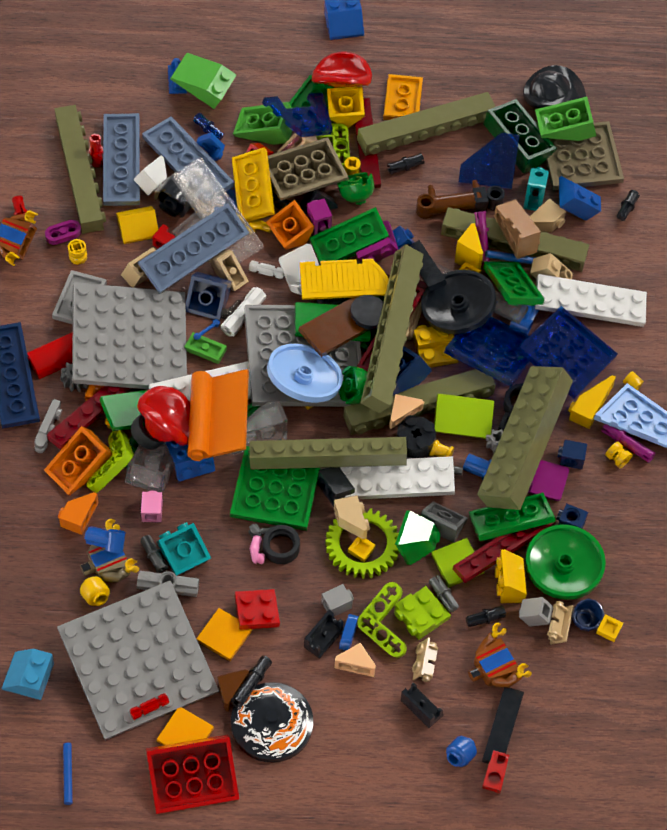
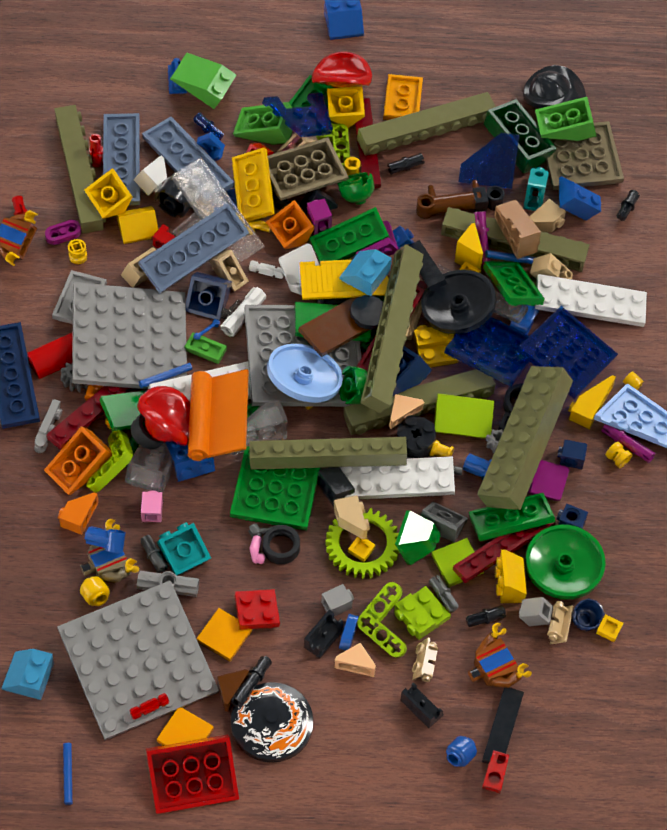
(109, 194): none -> yellow slope
(165, 375): none -> blue bar
(367, 271): none -> dark azure slope

